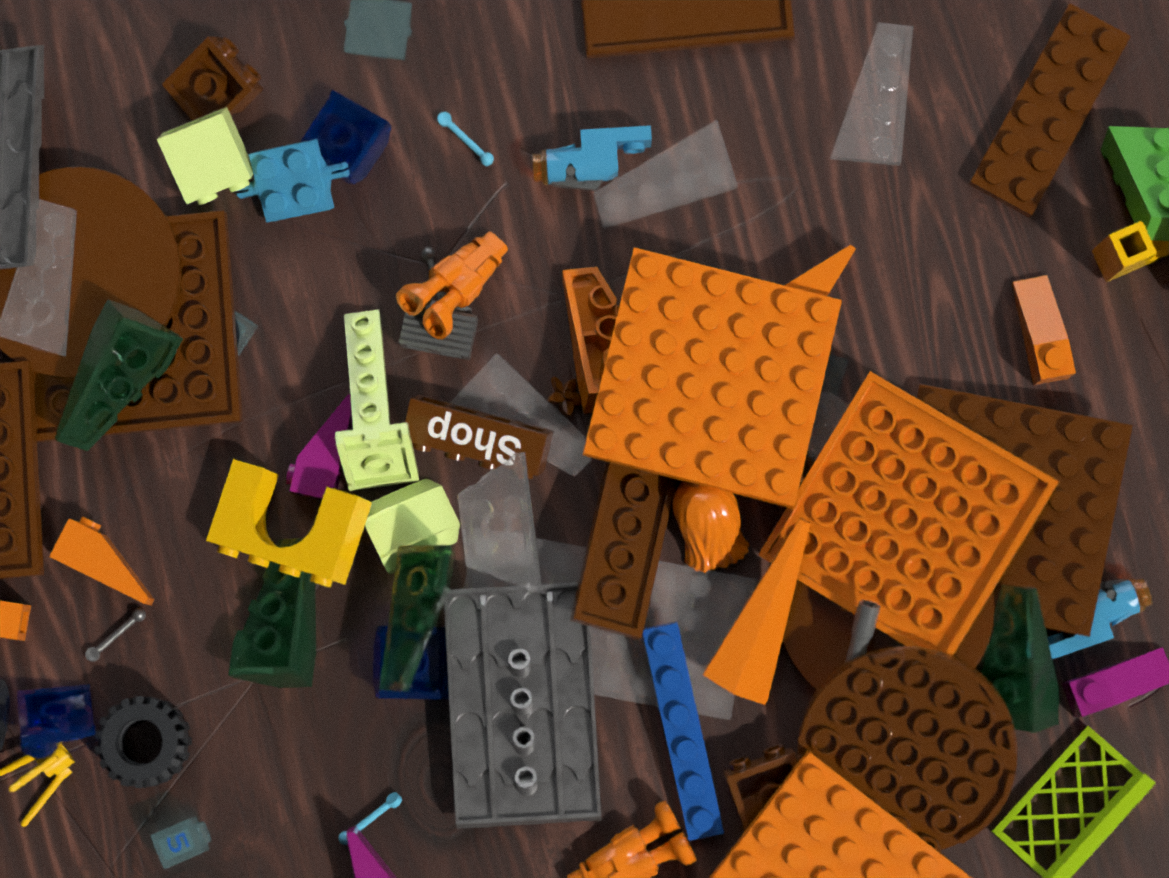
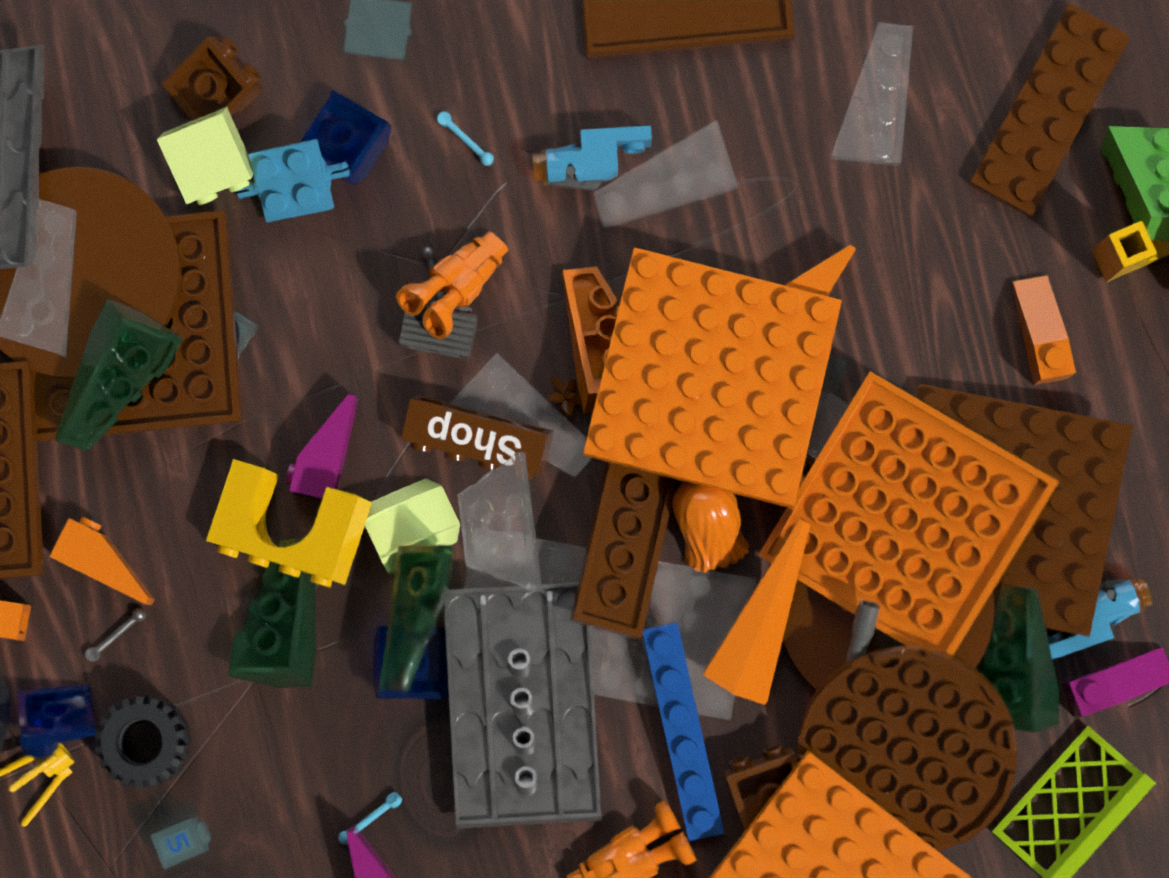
(374, 450): yellowish green bracket -> none

